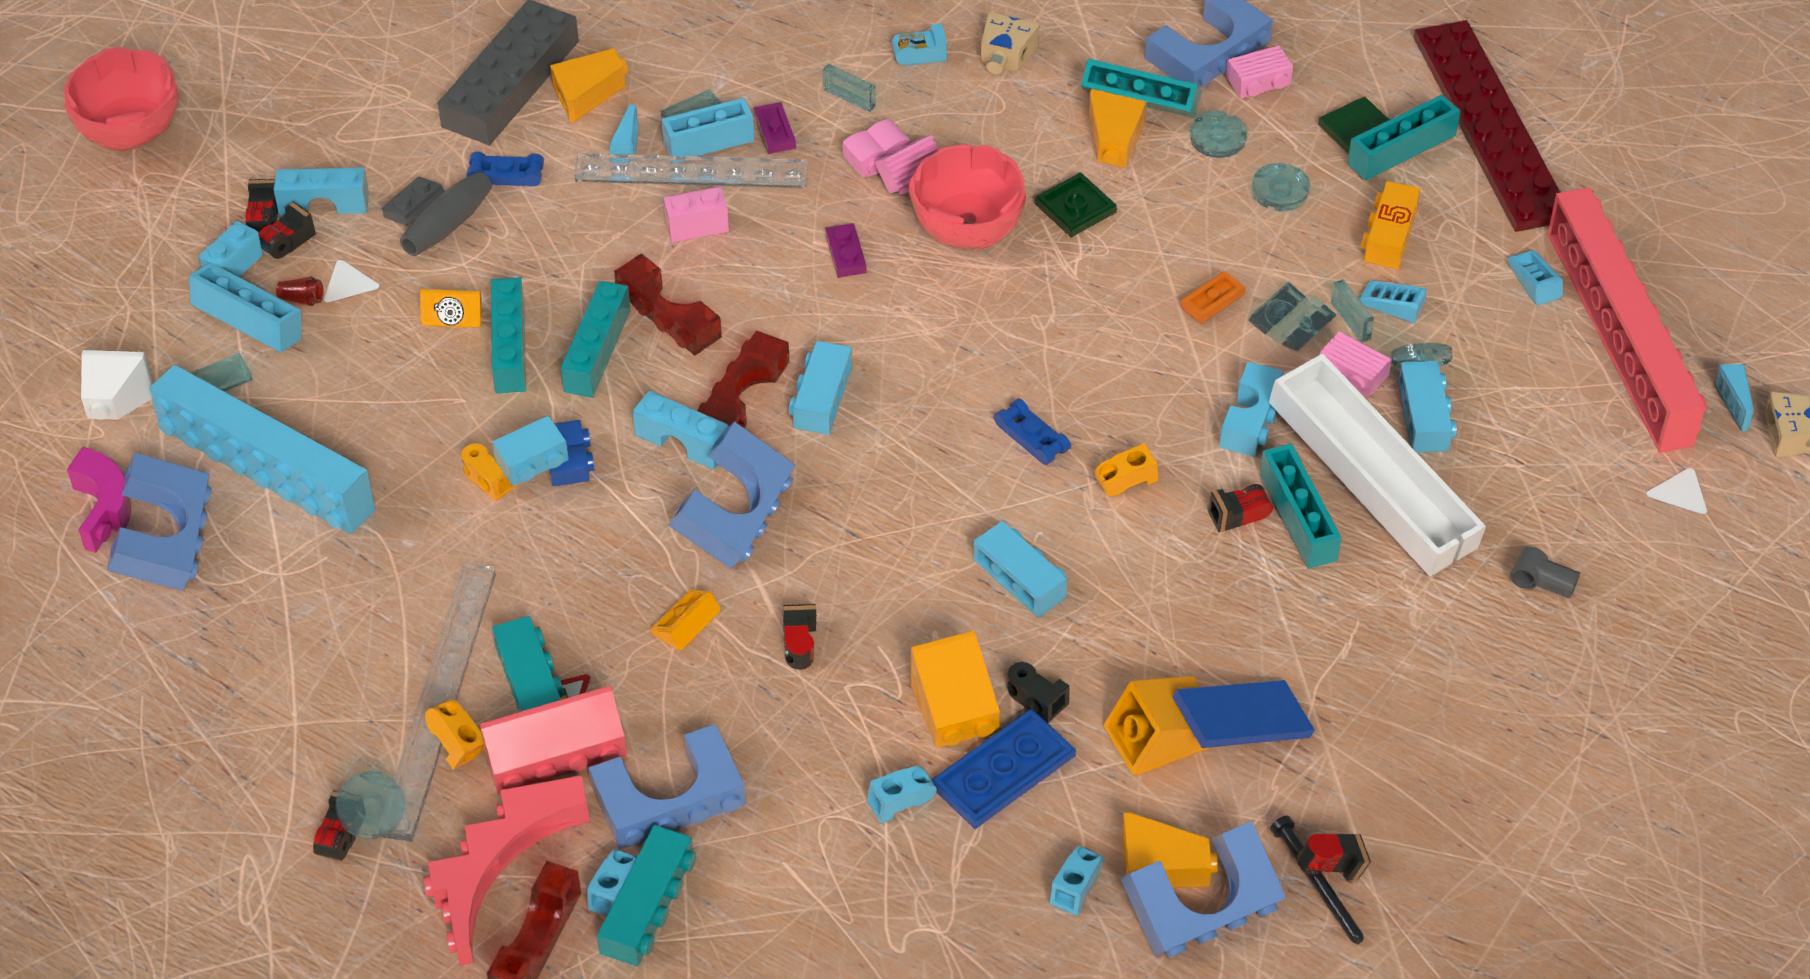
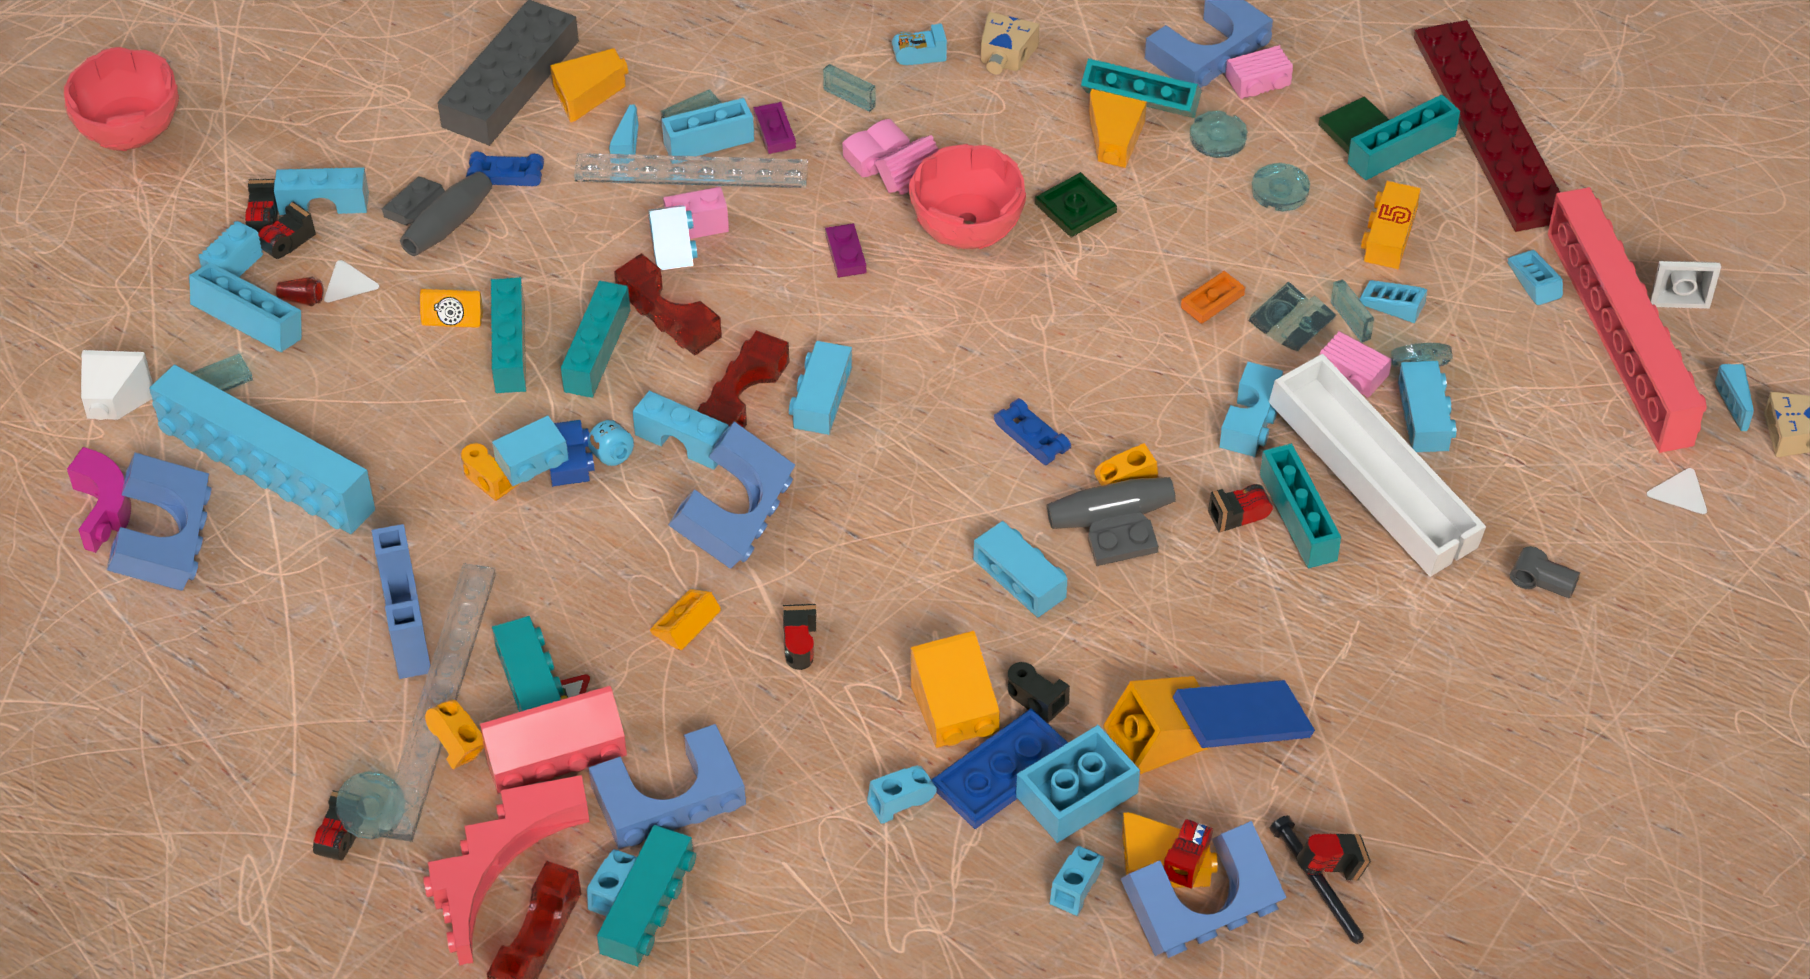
(401, 601): none -> medium blue arch
(610, 442): none -> medium azure head
(671, 237): none -> brick
(1077, 783): none -> medium azure brick
(1115, 516): none -> dark grey plate
(1188, 853): none -> red leg
(1685, 284): none -> white slope

